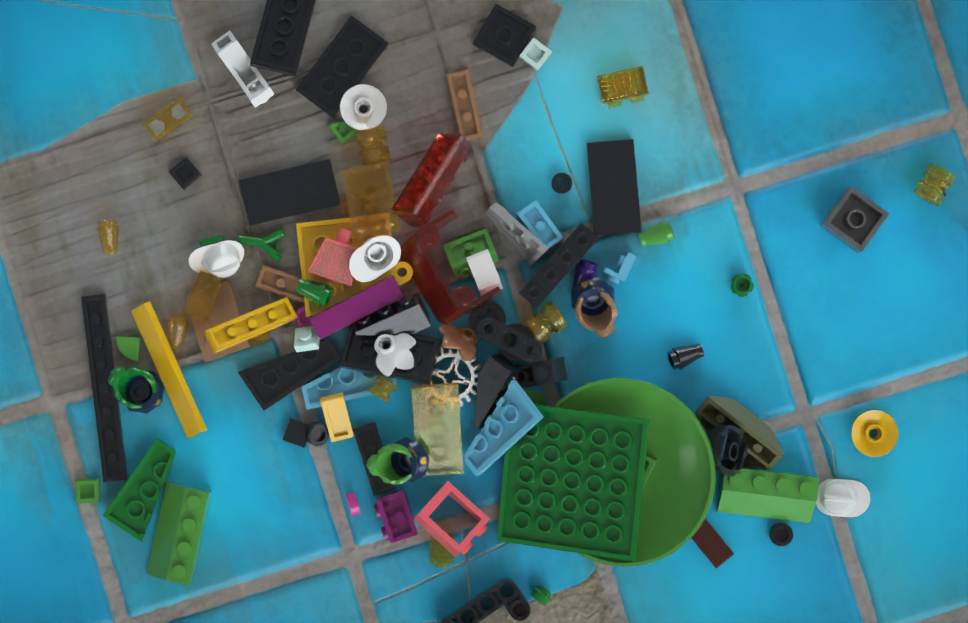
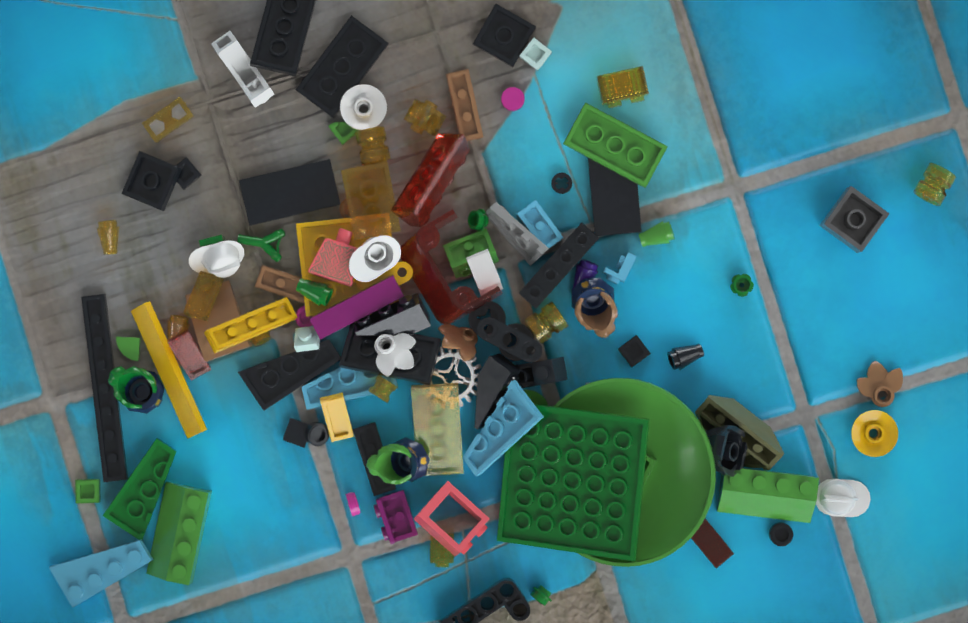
(93, 573): none -> medium azure wing
(151, 181): none -> black tile
(189, 354): none -> clear red tile
(424, 117): none -> clear yellow brick
(478, 220): none -> green plate
(512, 99): none -> dark pink tile
(615, 145): none -> bright green tile
(634, 351): none -> black tile
(880, 380): none -> medium nougat plate

